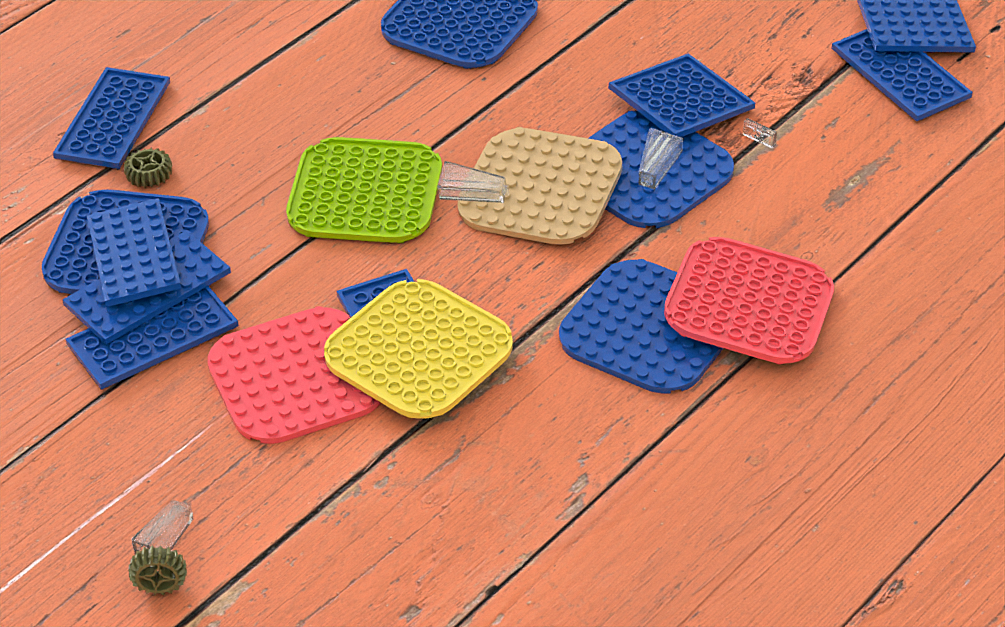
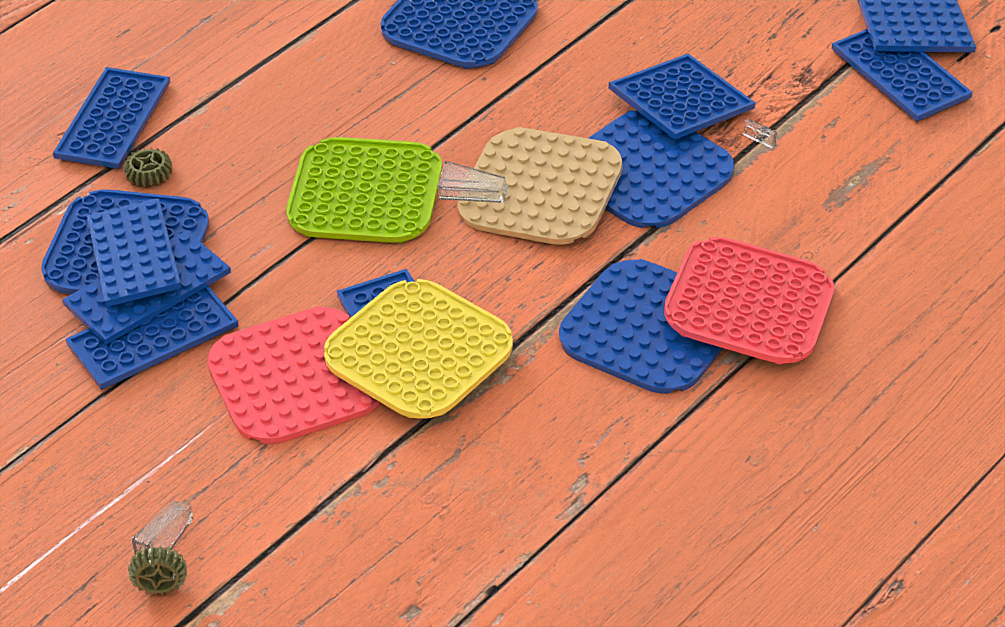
(658, 157): clear slope -> none

